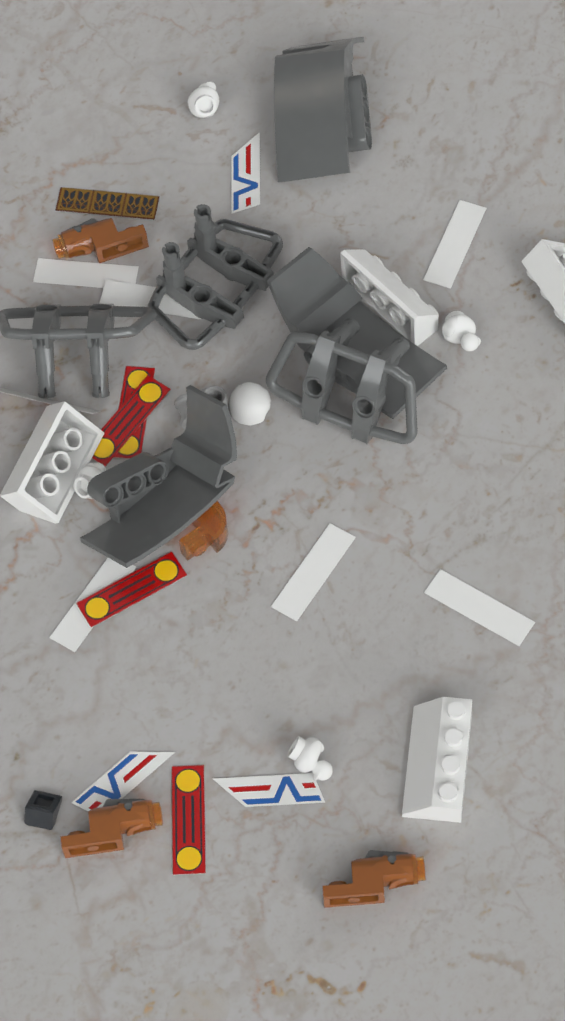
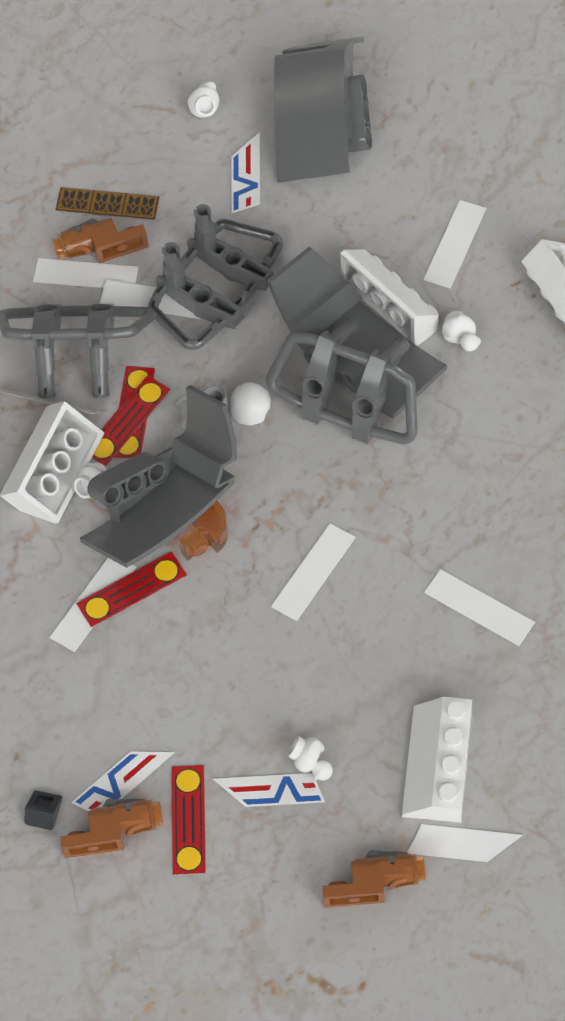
(460, 843): none -> white sticker

